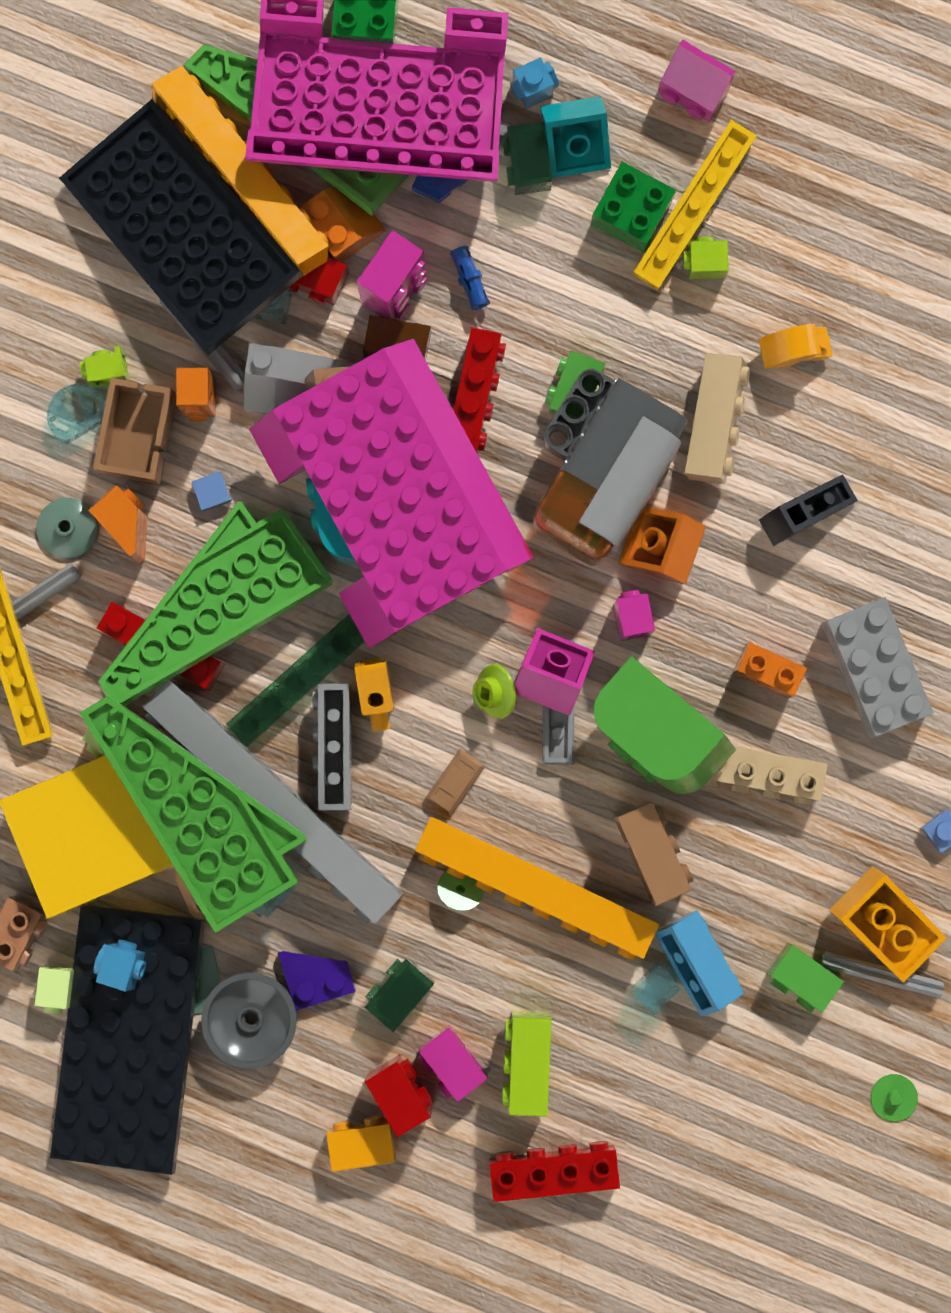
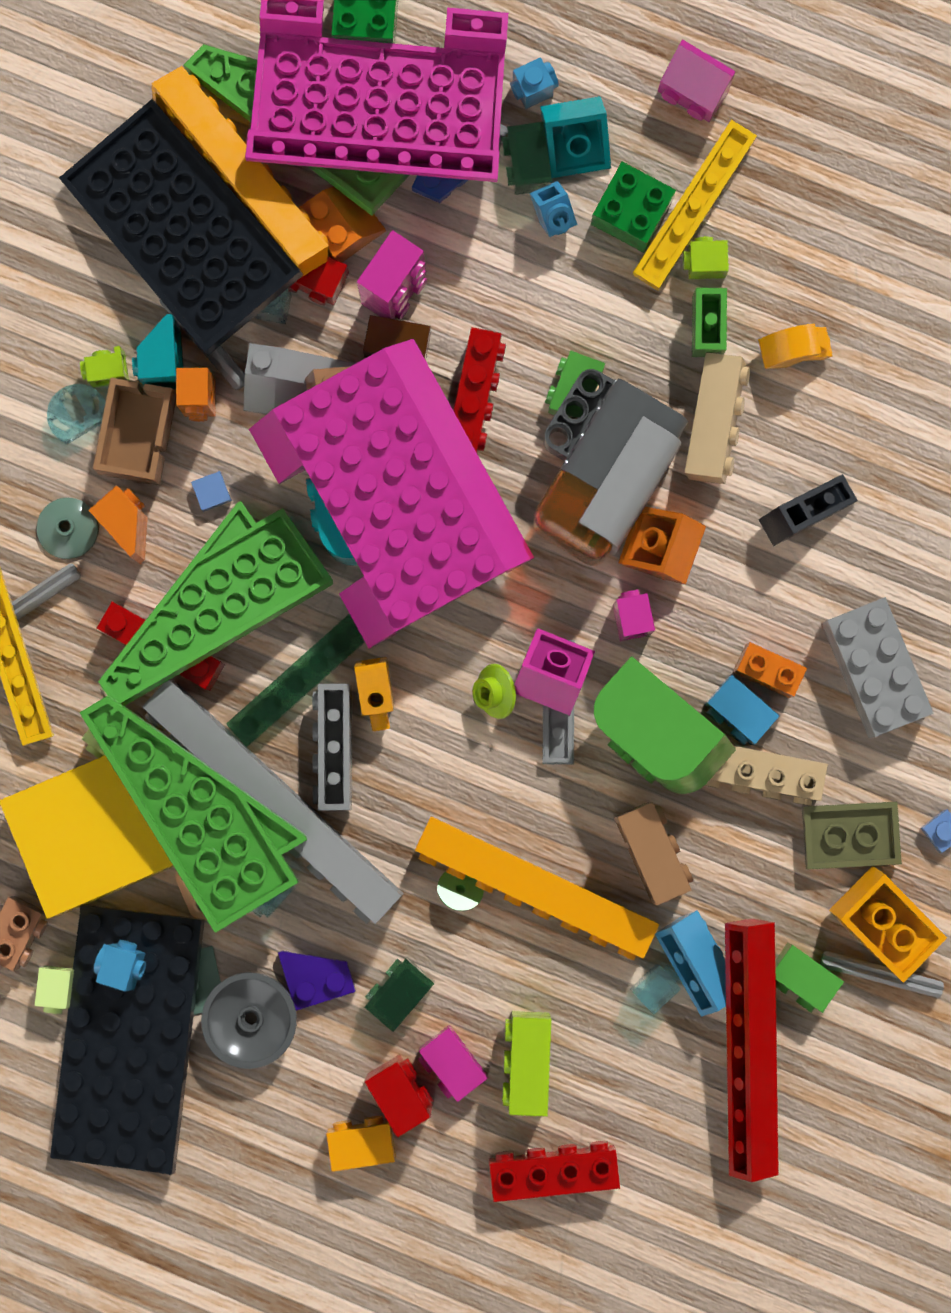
(160, 354): none -> teal slope
(454, 782): medium nougat tile -> none
(470, 277): blue pin -> none
(553, 209): none -> dark azure brick
(709, 321): none -> bright green brick
(741, 711): none -> dark azure brick
(751, 1049): none -> red brick
(851, 835): none -> olive plate
(894, 1097): bright green piece -> none

